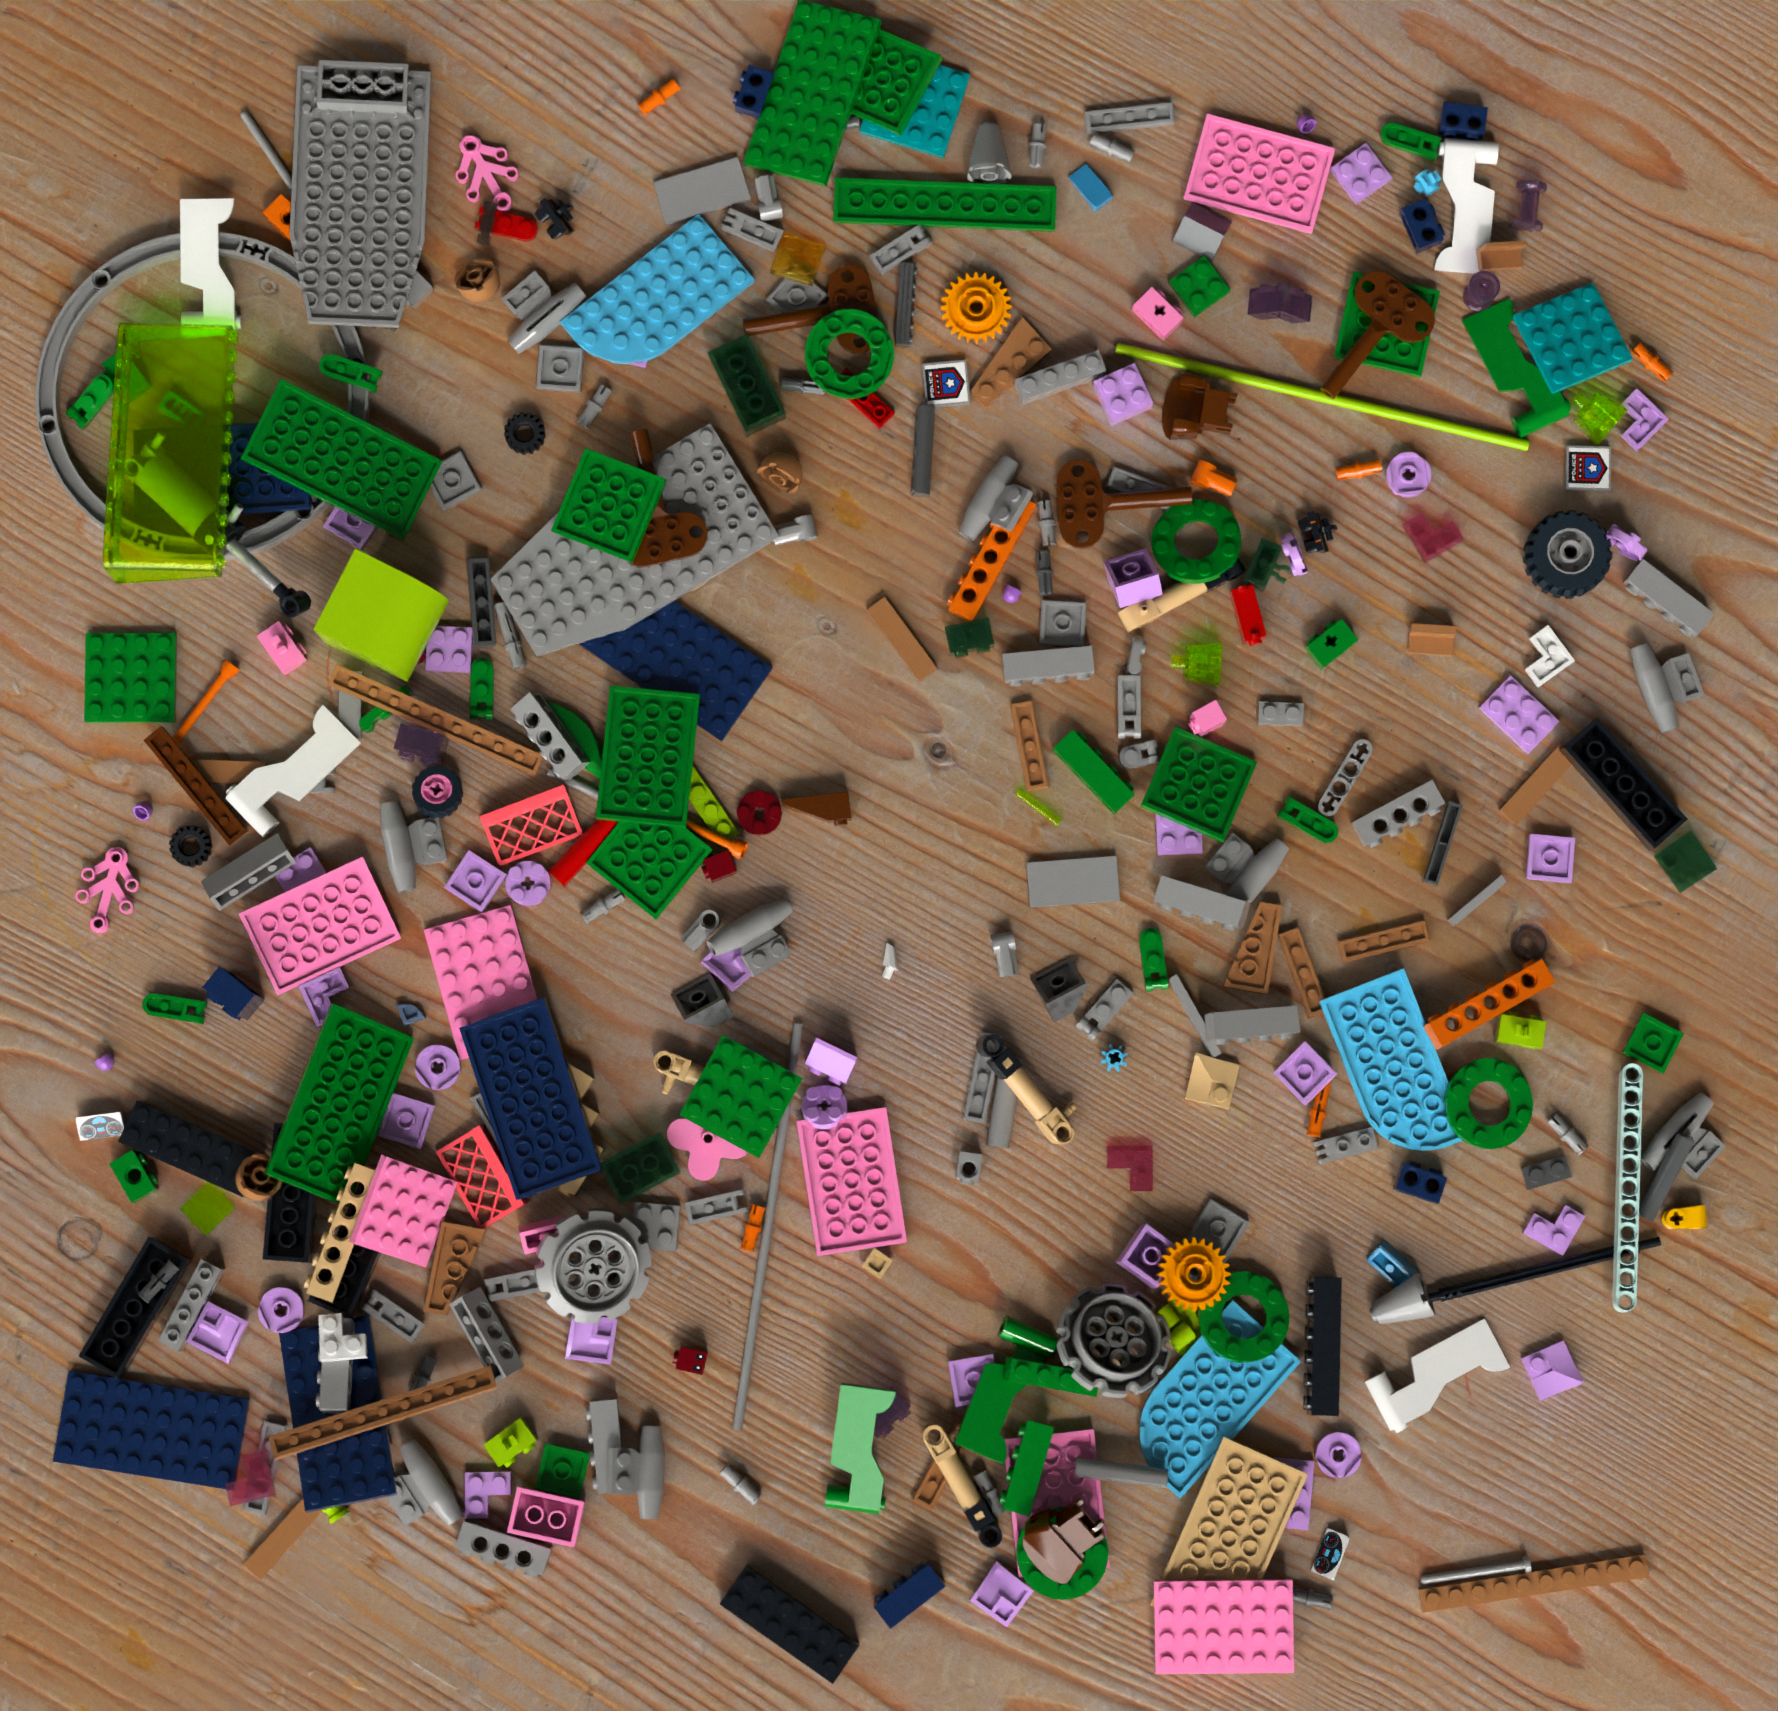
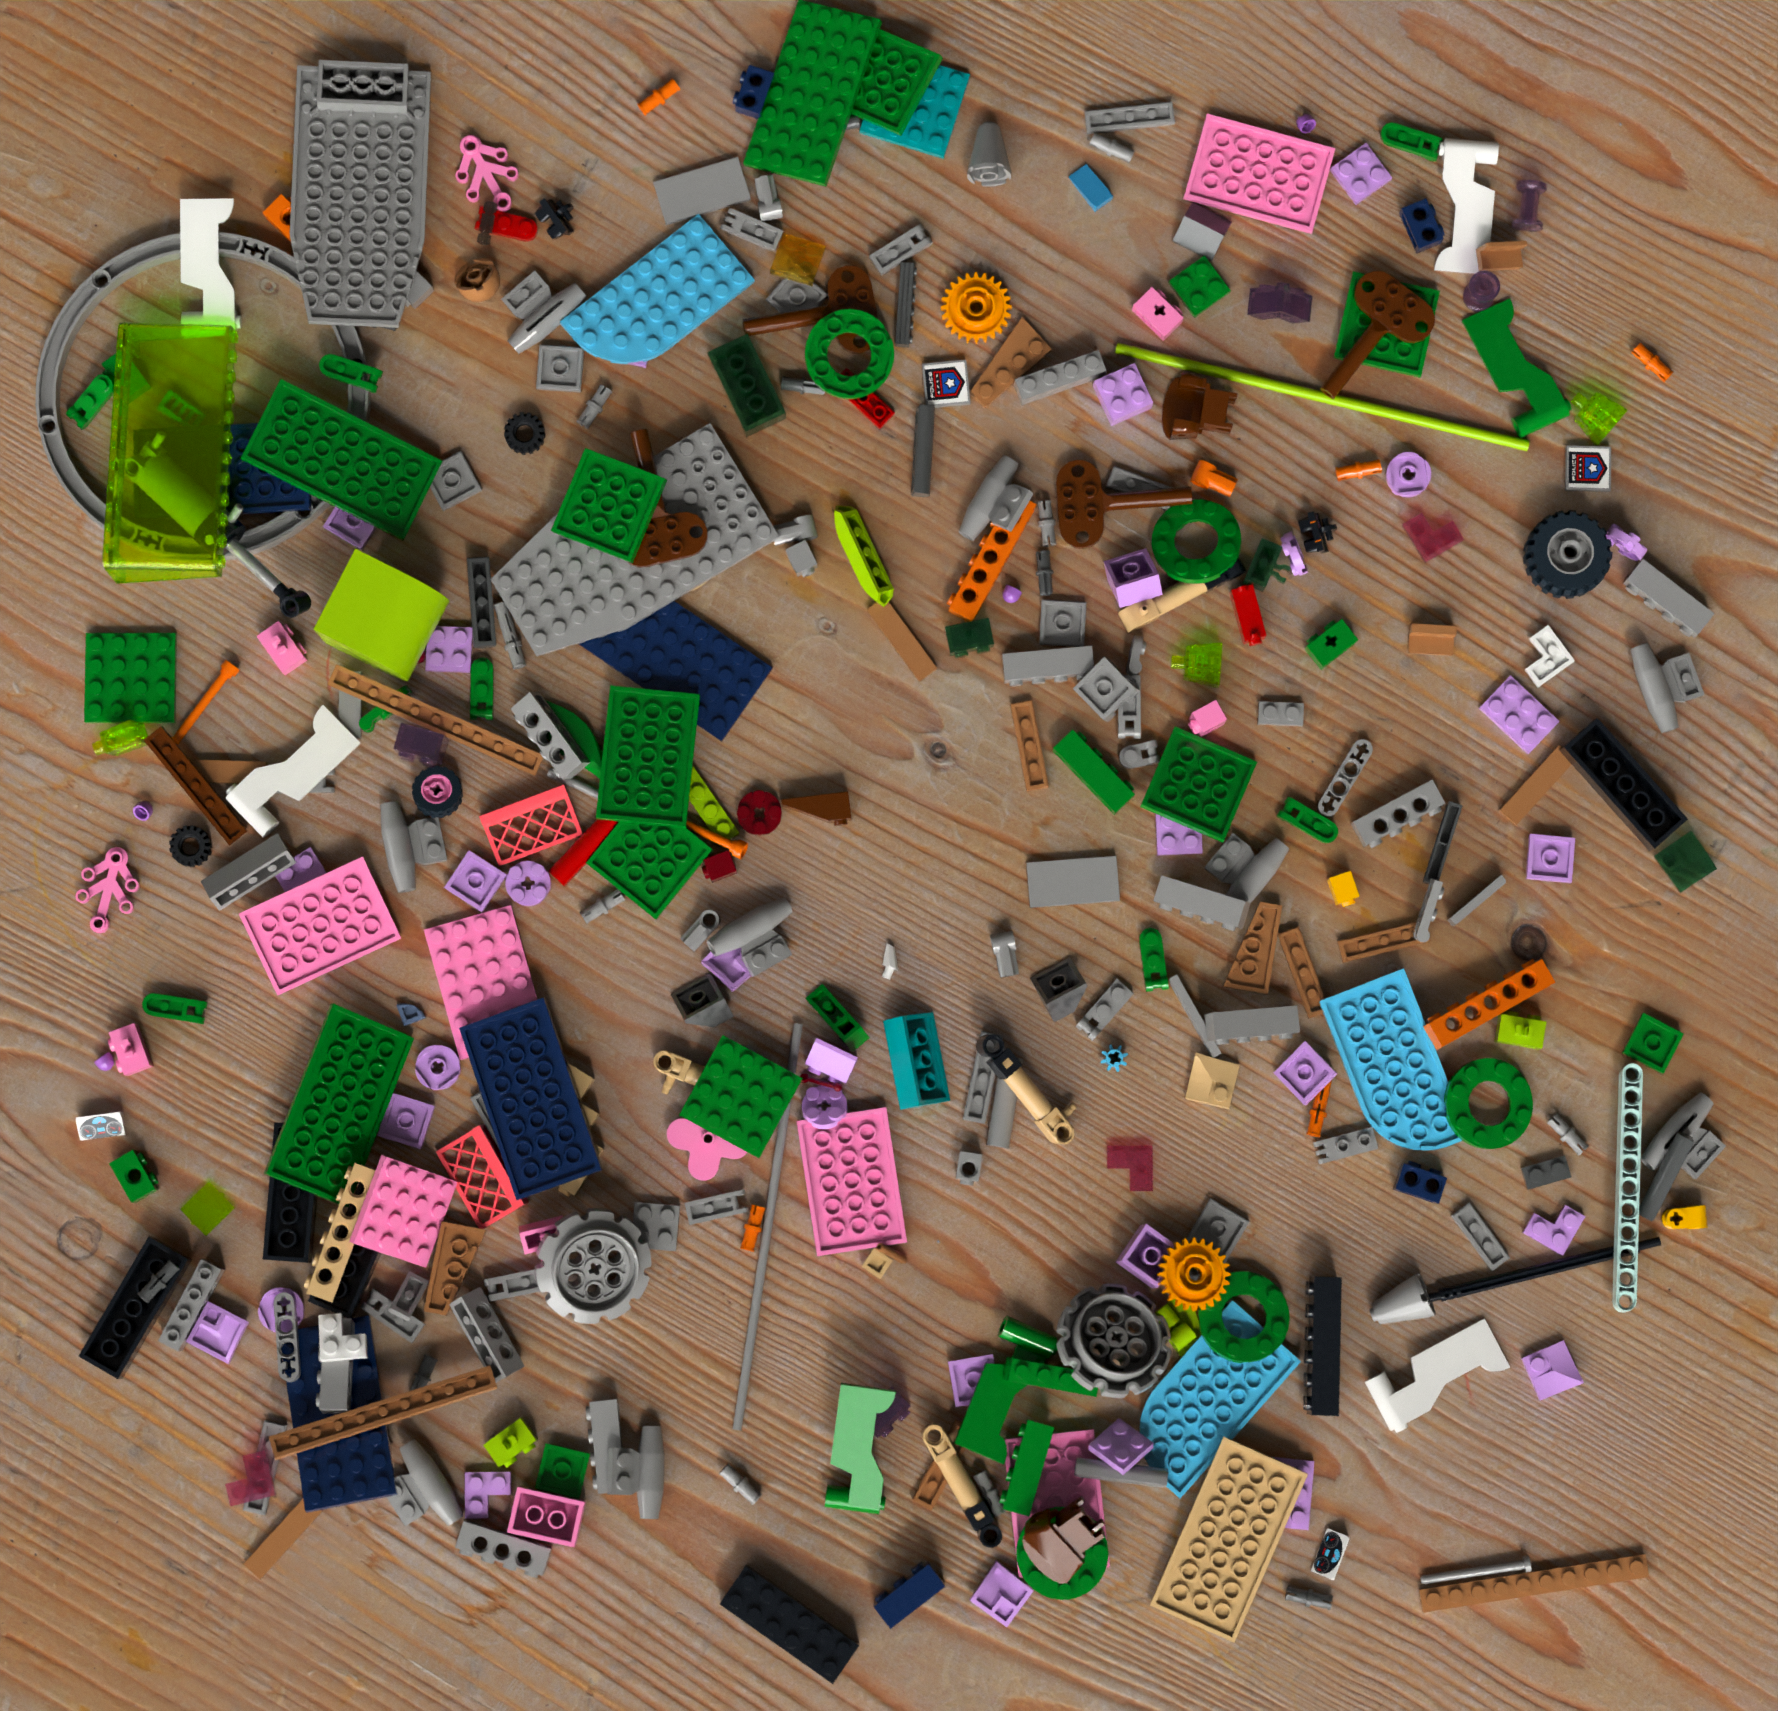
(121, 738): none -> clear neon green torso
(130, 1049): none -> bright pink brick
(151, 1430): dark blue plate -> none
(184, 1145): black brick -> none
(233, 993): dark blue brick -> none
(253, 1182): medium nougat cylinder -> none
(267, 148): light grey bar -> none
(284, 1337): none -> light grey beam
(319, 990): lavender plate -> none
(336, 1513): lime wheel -> none
(408, 1296): none -> light grey plate
(591, 1341): lavender plate -> none
(640, 1168): clear green brick -> none
(690, 1360): dark red brick -> none
(781, 471): medium nougat cylinder -> none
(801, 559): none -> light grey brick
(837, 1018): none -> green slope
(837, 1086): none -> dark red hinge
(862, 554): none -> lime brick
(891, 1253): none -> medium nougat piece
(916, 1060): none -> teal slope
(945, 204): green plate -> none
(1037, 145): light grey axle -> none
(1038, 807): clear neon green piece -> none
(1105, 689): none -> light grey panel
(1120, 1446): none -> lavender plate
(1223, 1626): bright pink plate -> none
(1343, 889): none -> yellow brick
(1351, 1454): lavender plate -> none
(1391, 1263): dark azure slope -> none
(1427, 182): medium azure gear -> none
(1428, 911): none -> light grey plate
(1462, 114): dark blue brick -> none
(1480, 1236): none -> light grey tile
(1572, 338): teal plate -> none
(1647, 420): lavender plate -> none

